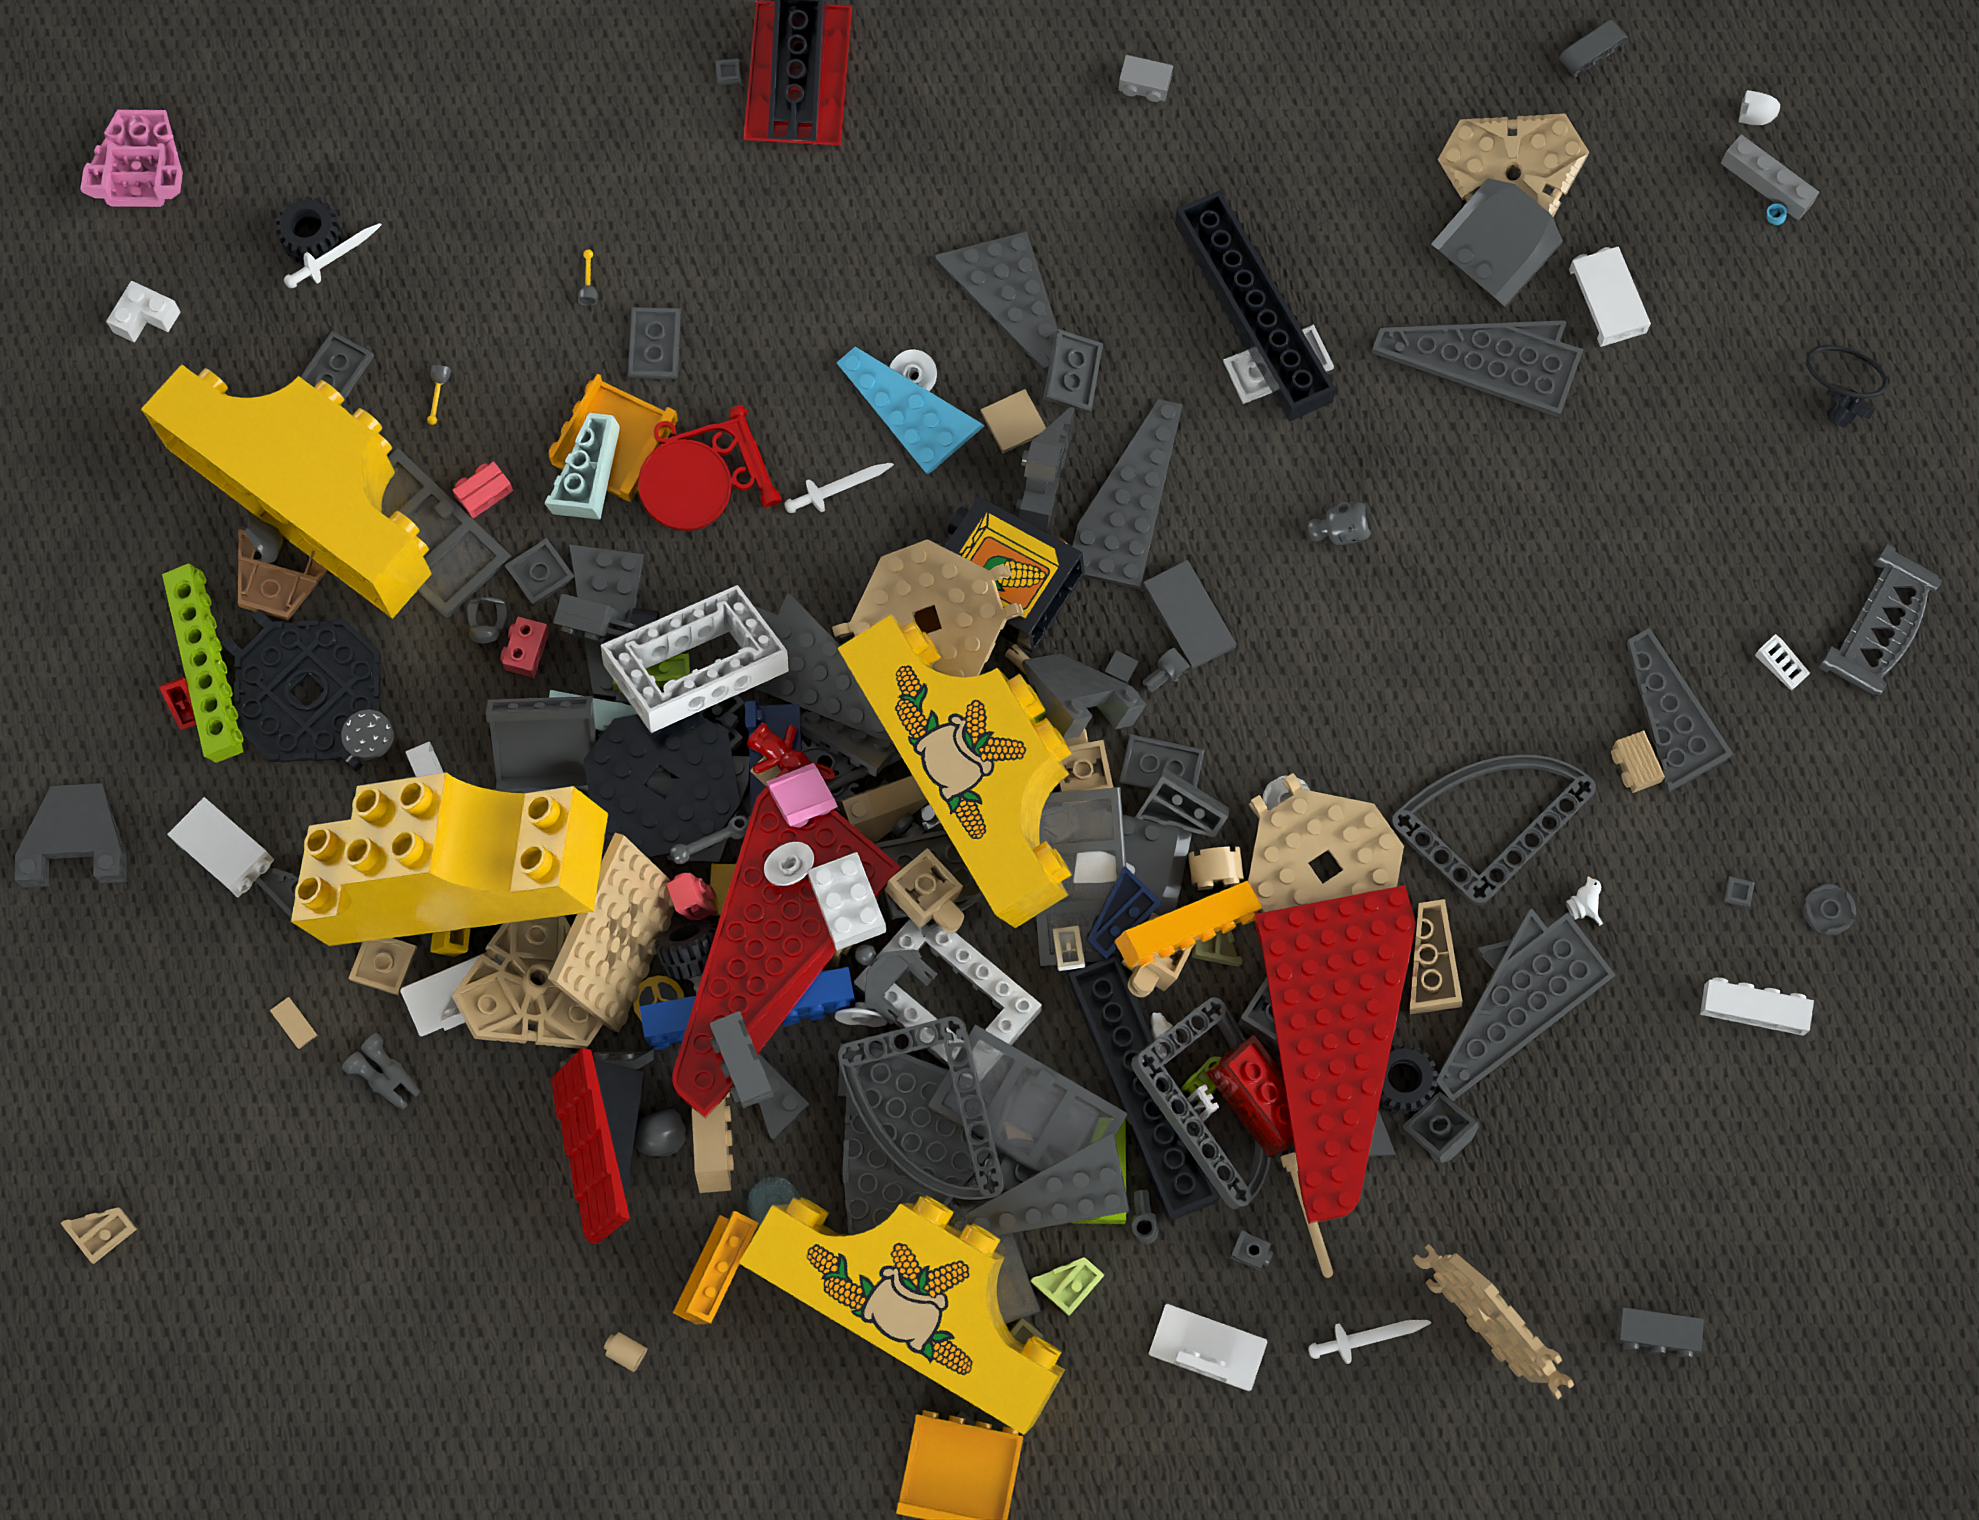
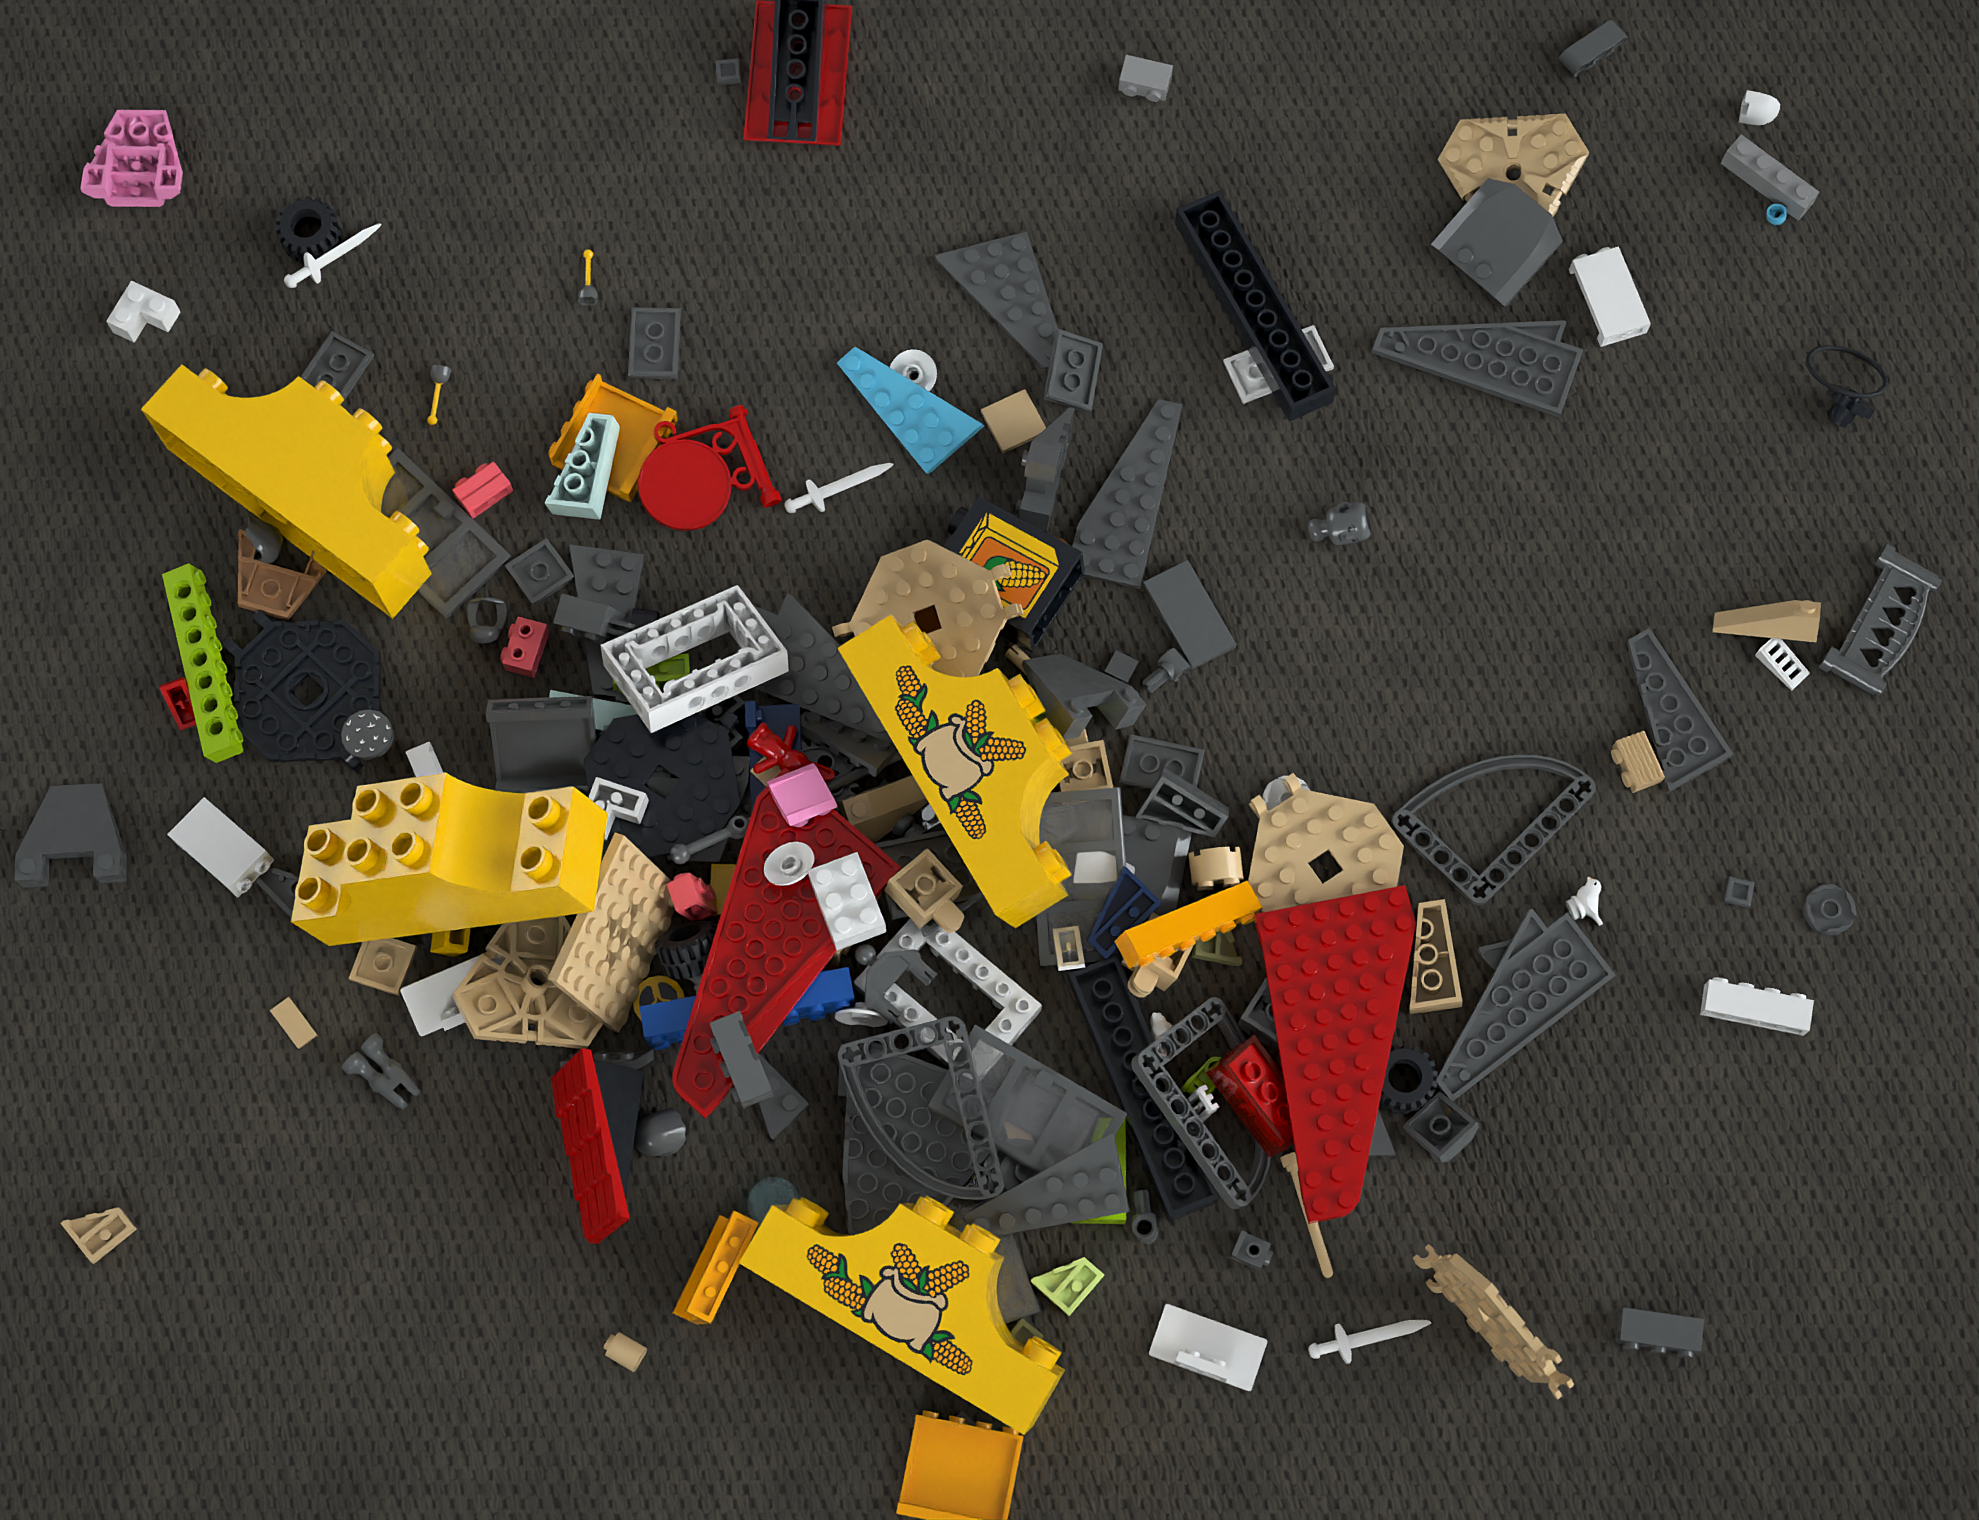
(618, 802): none -> white brick
(712, 1149): tan wedge -> none
(1779, 620): none -> tan wedge

